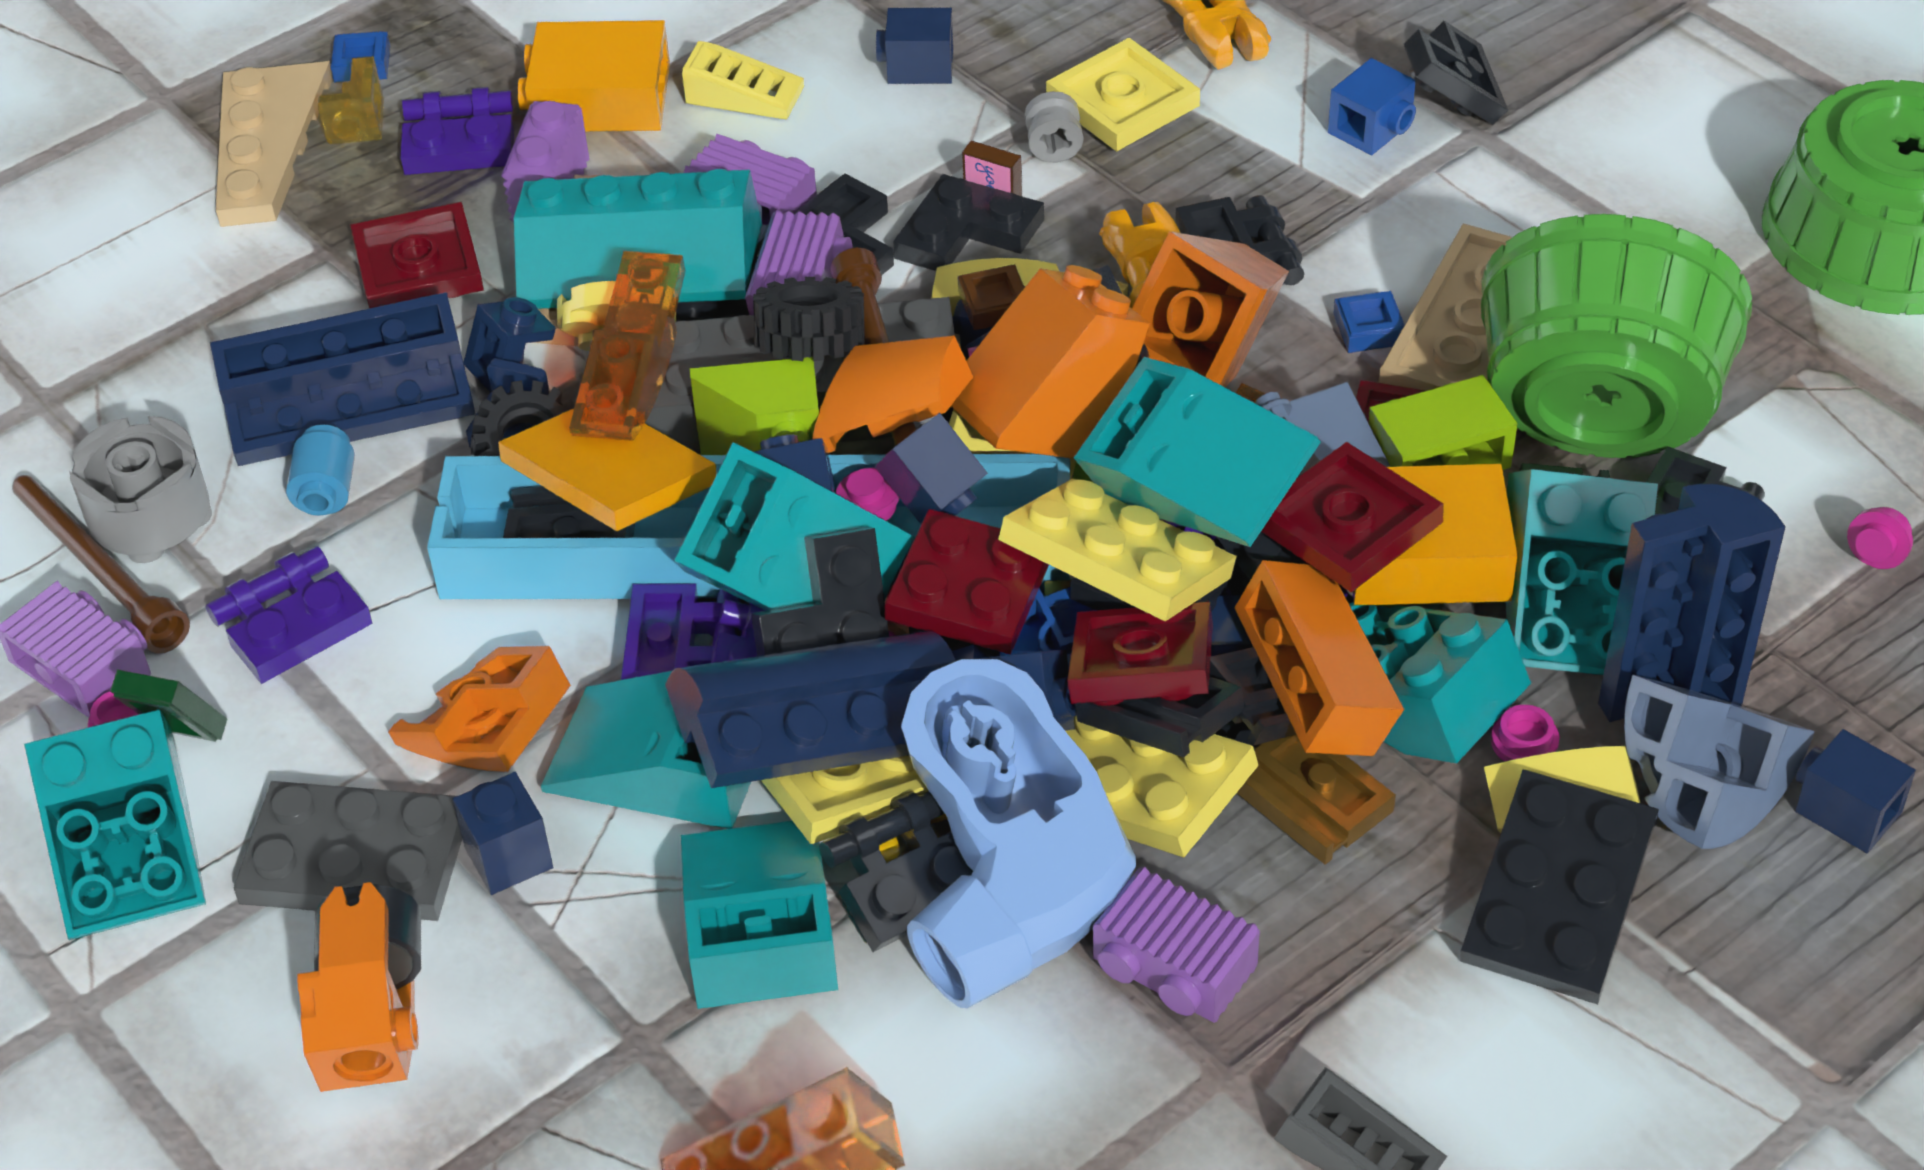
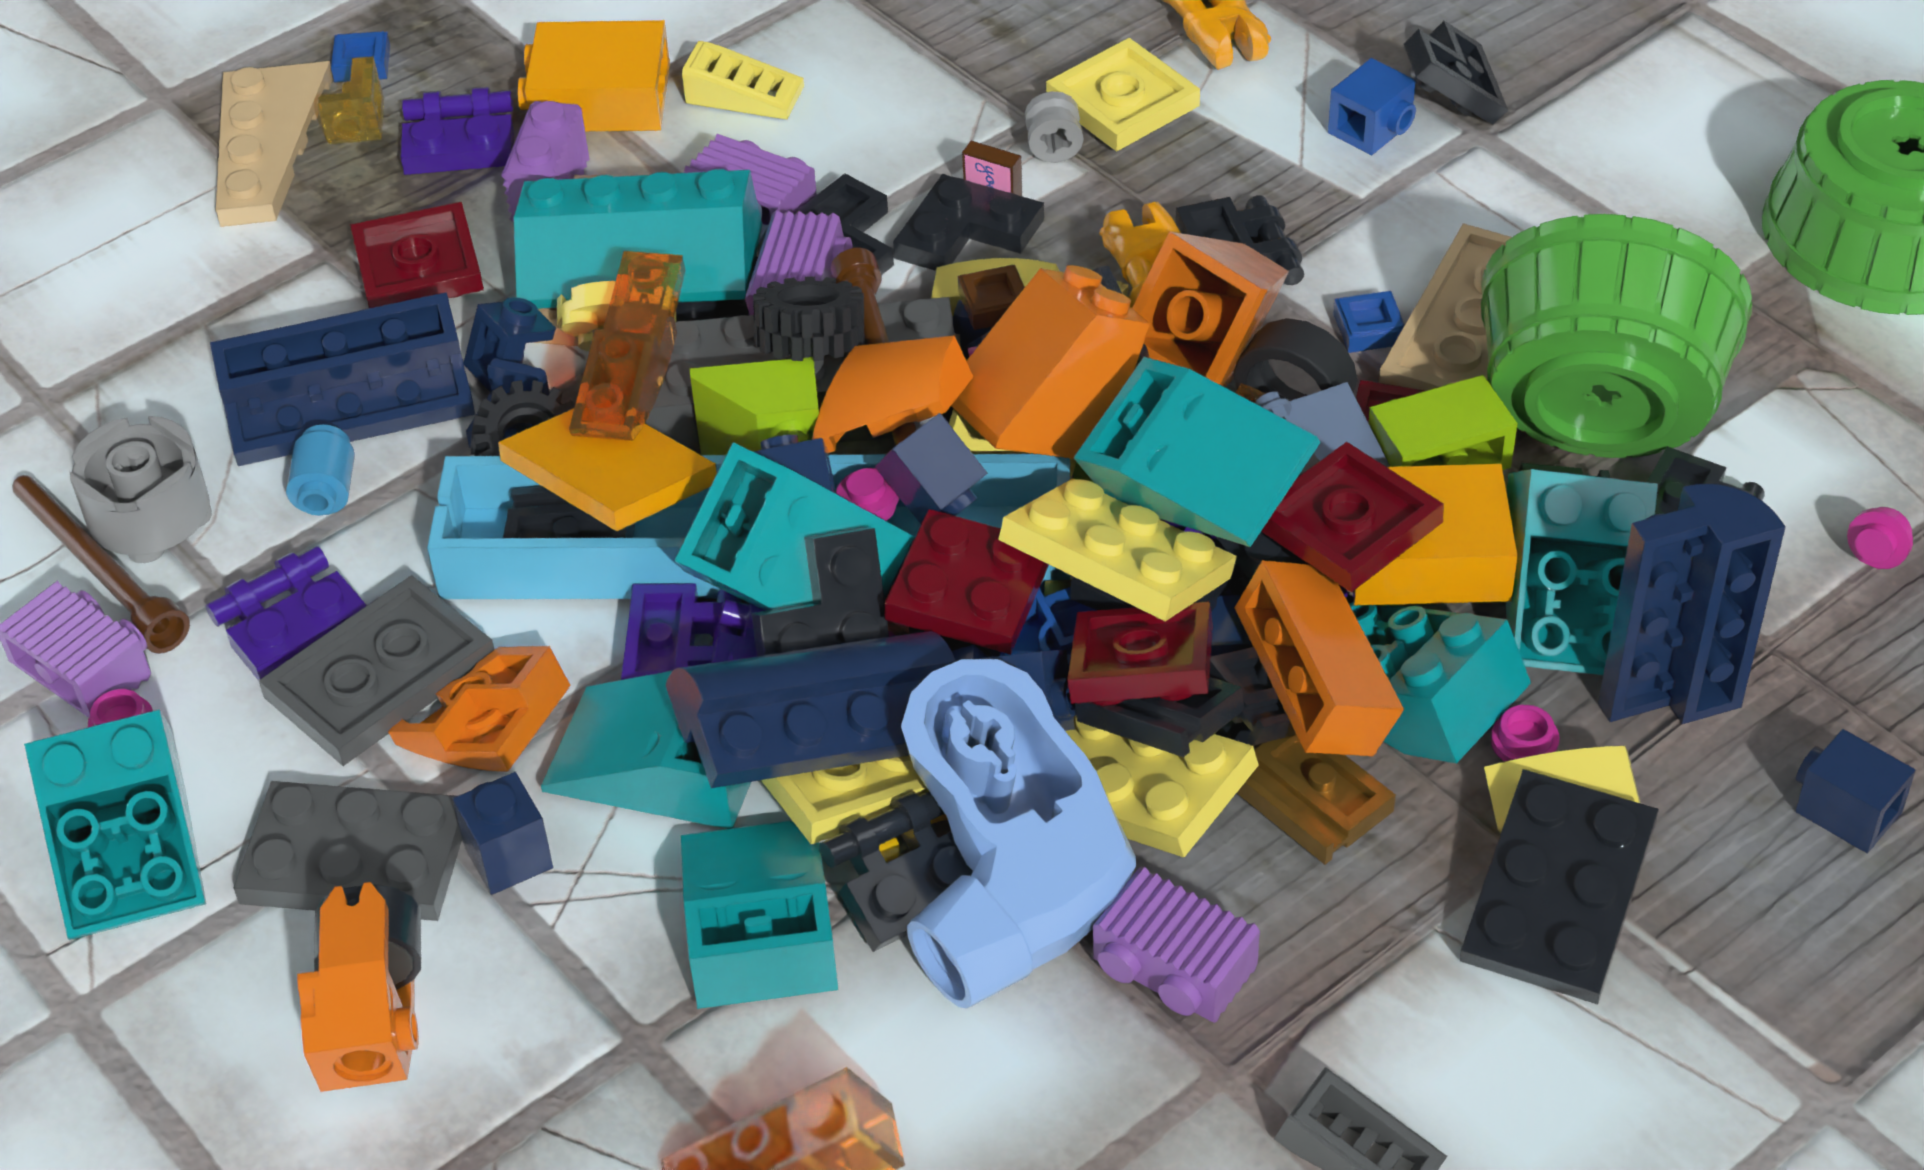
(180, 706): dark green tile -> none
(375, 669): none -> dark grey plate
(917, 45): dark blue brick -> none
(1300, 345): none -> black tyre
(1708, 760): sand blue brick -> none

